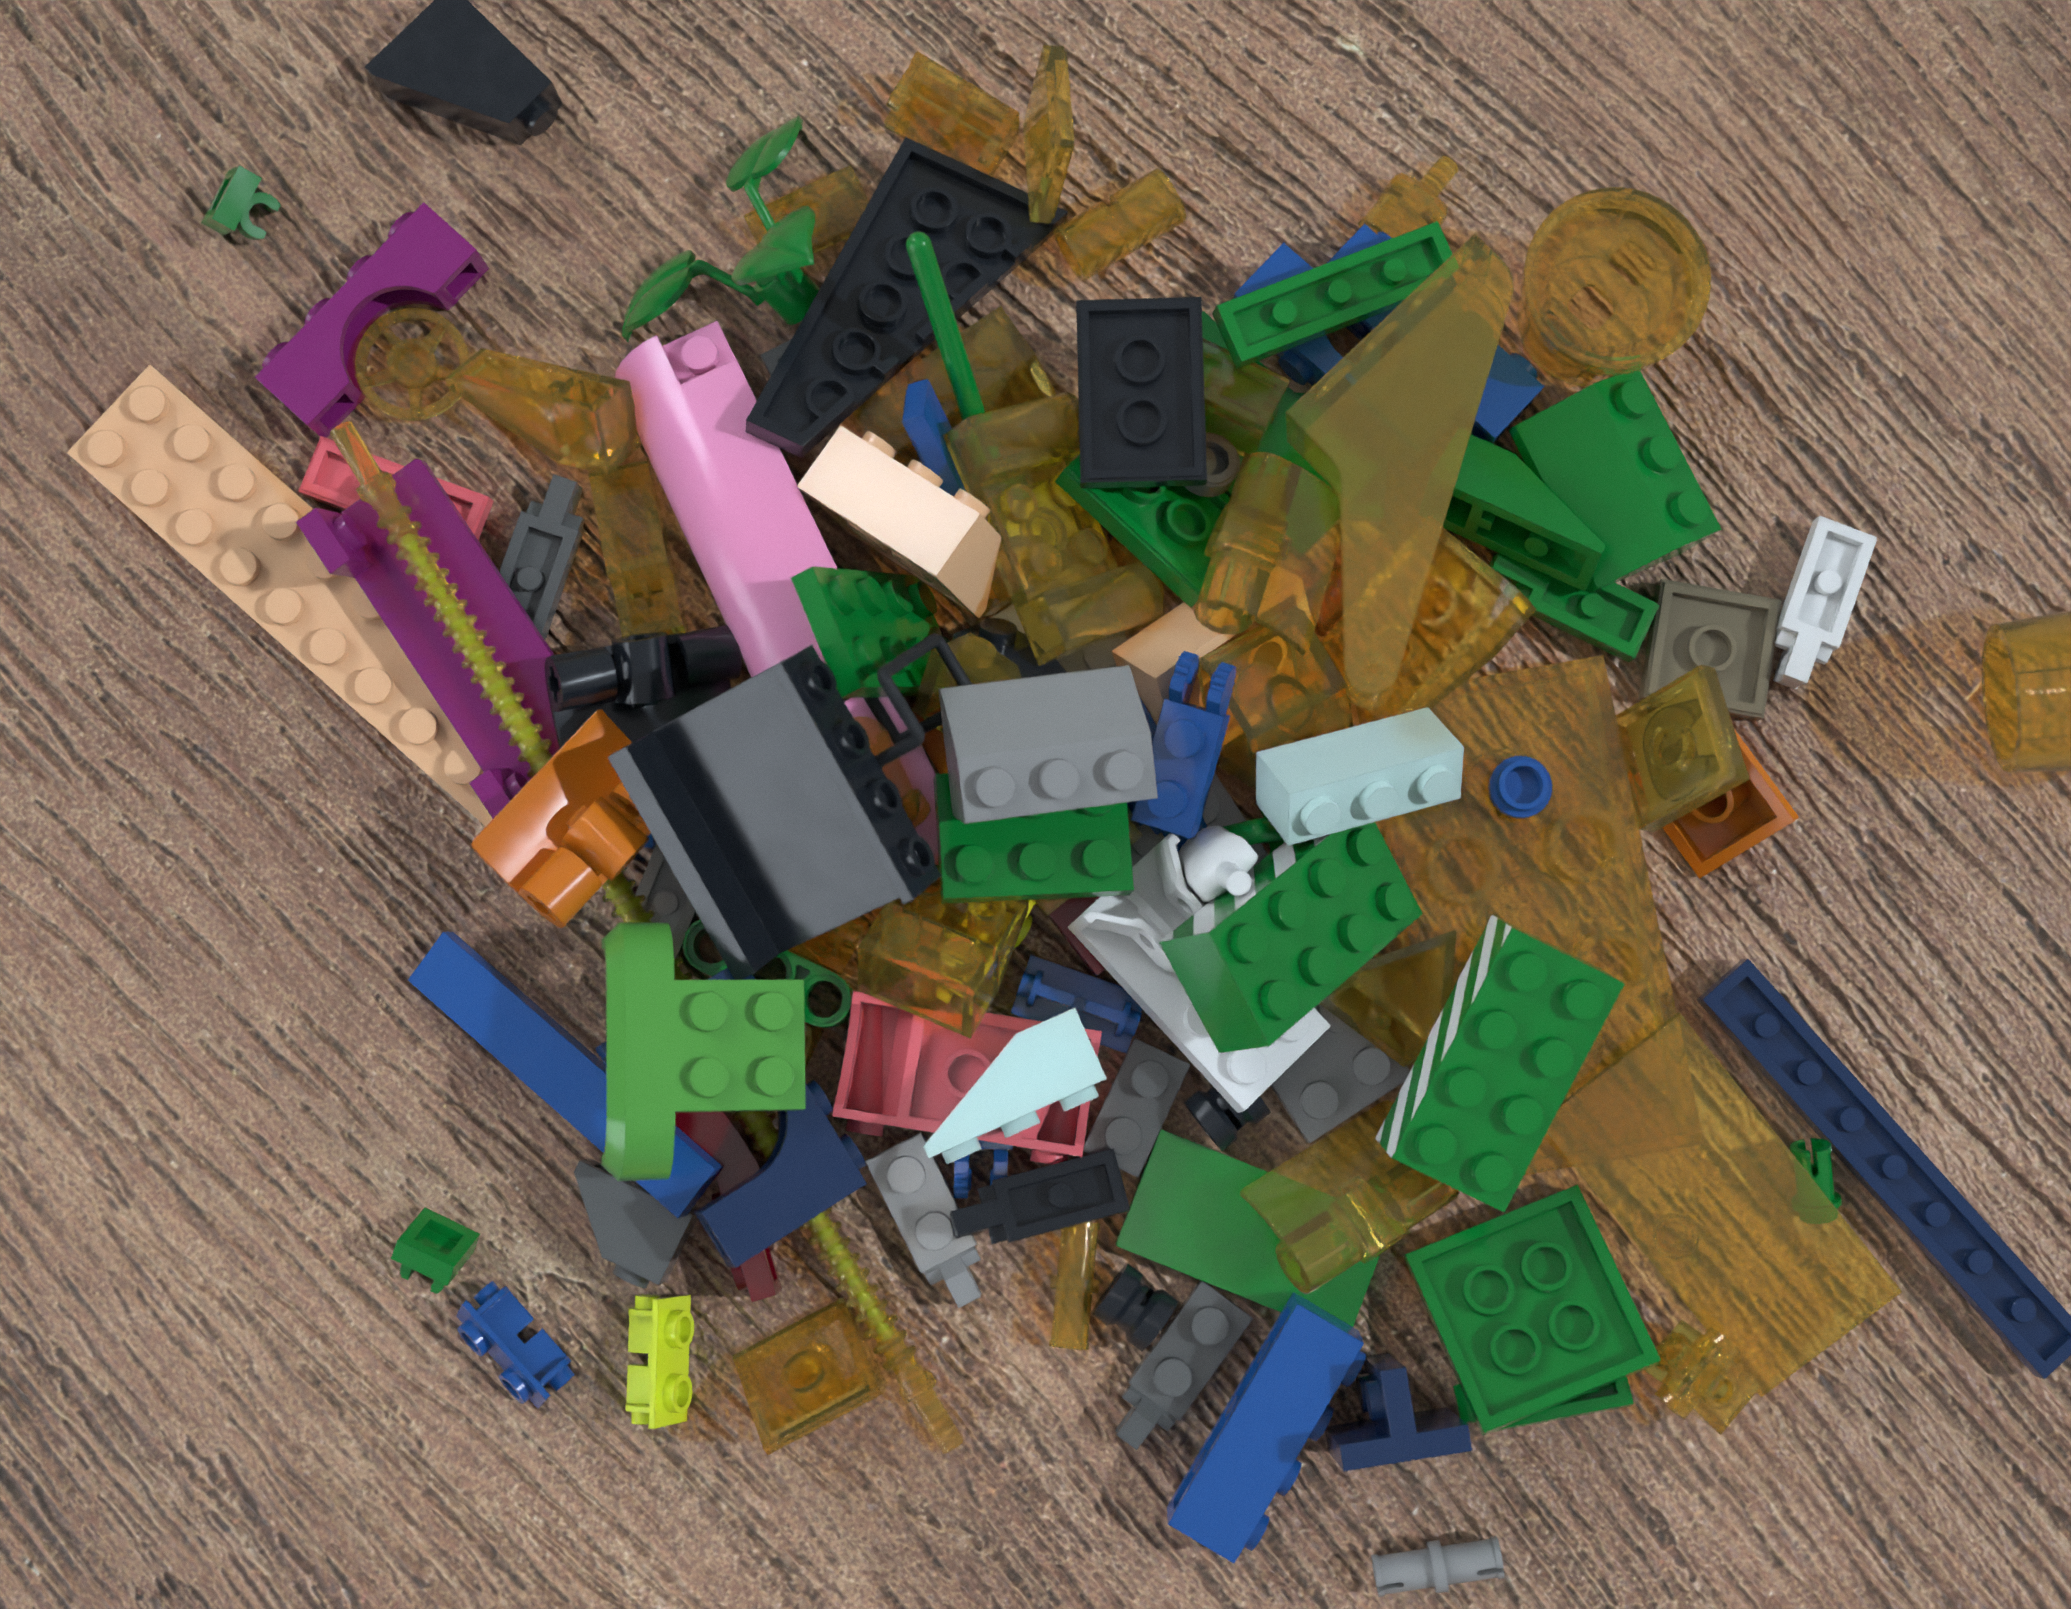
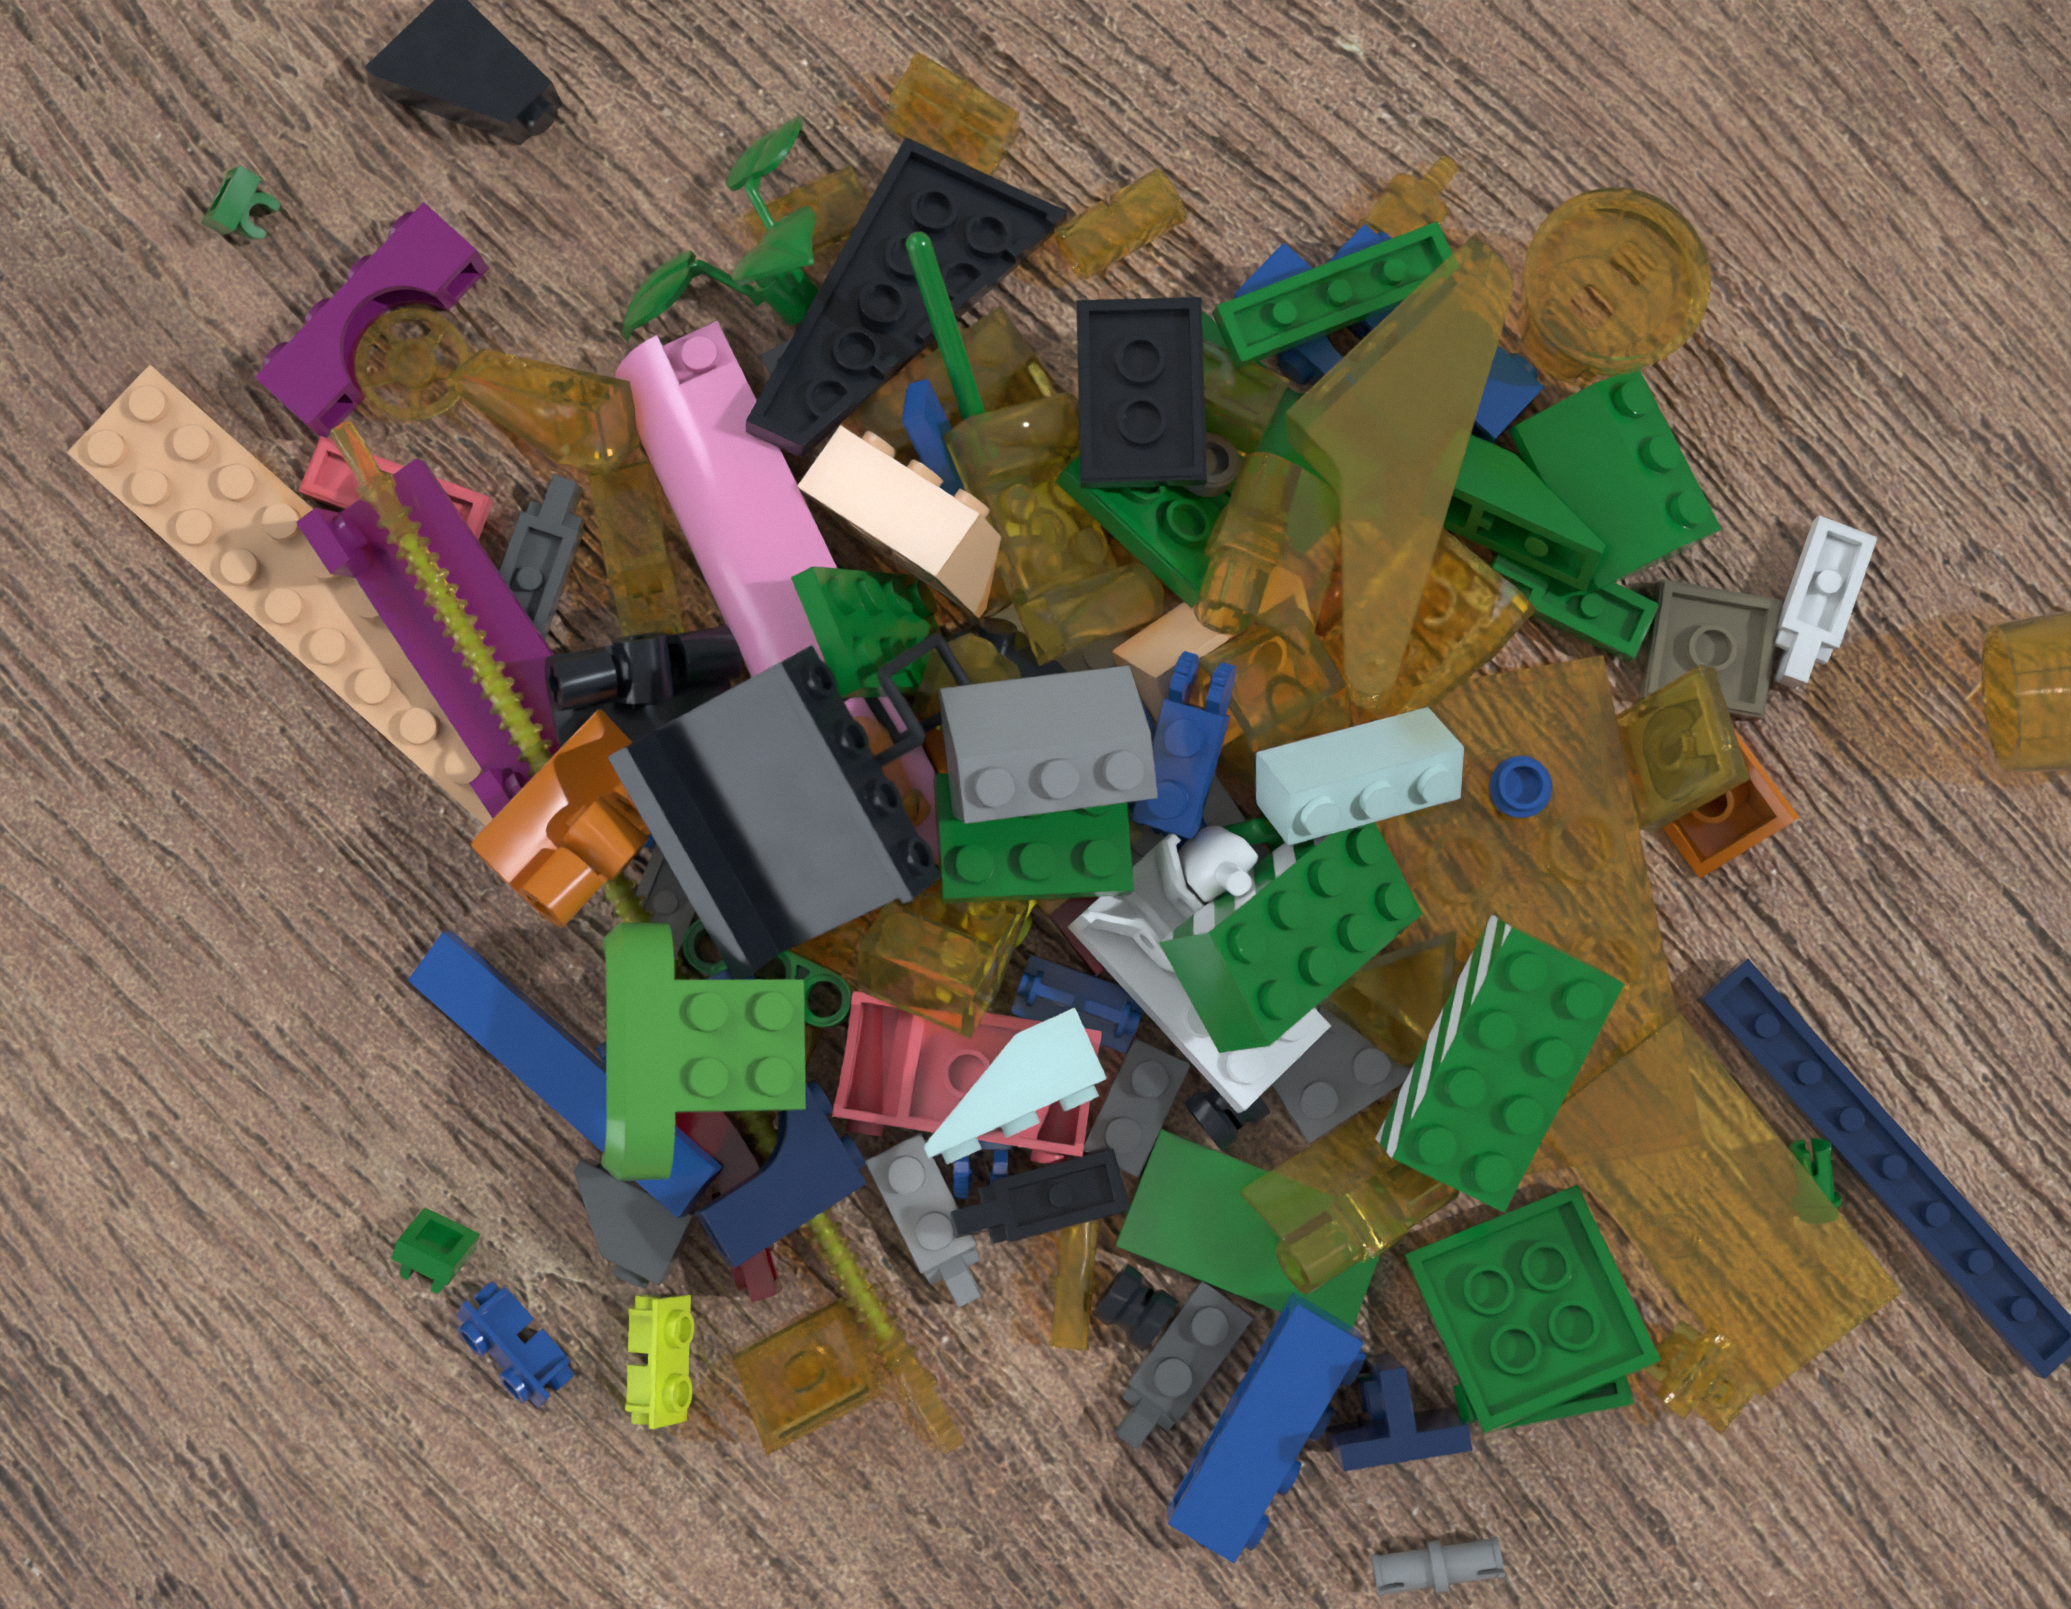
(1048, 134): clear yellow tile -> none

